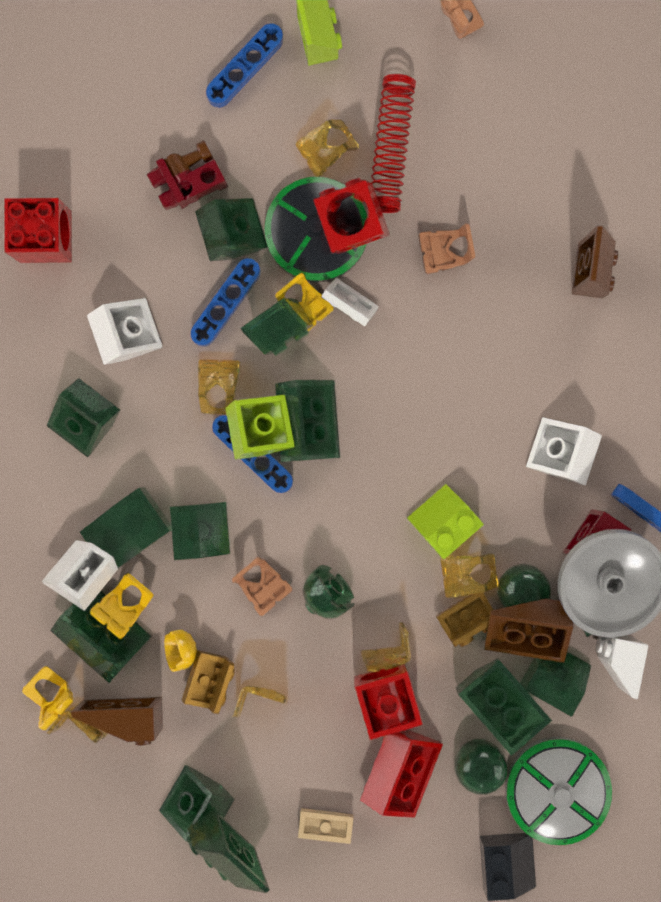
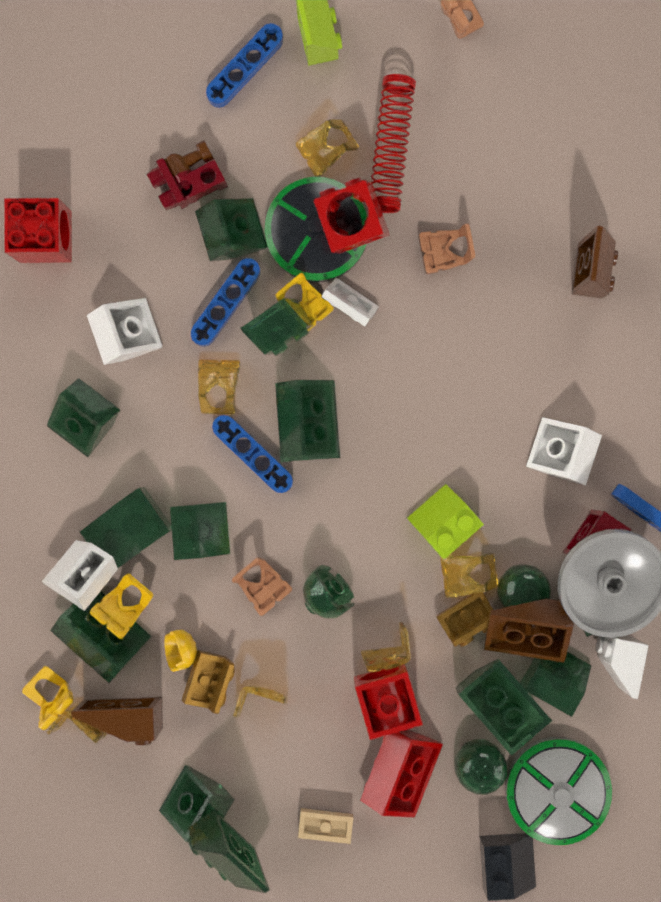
(259, 426): lime slope -> none

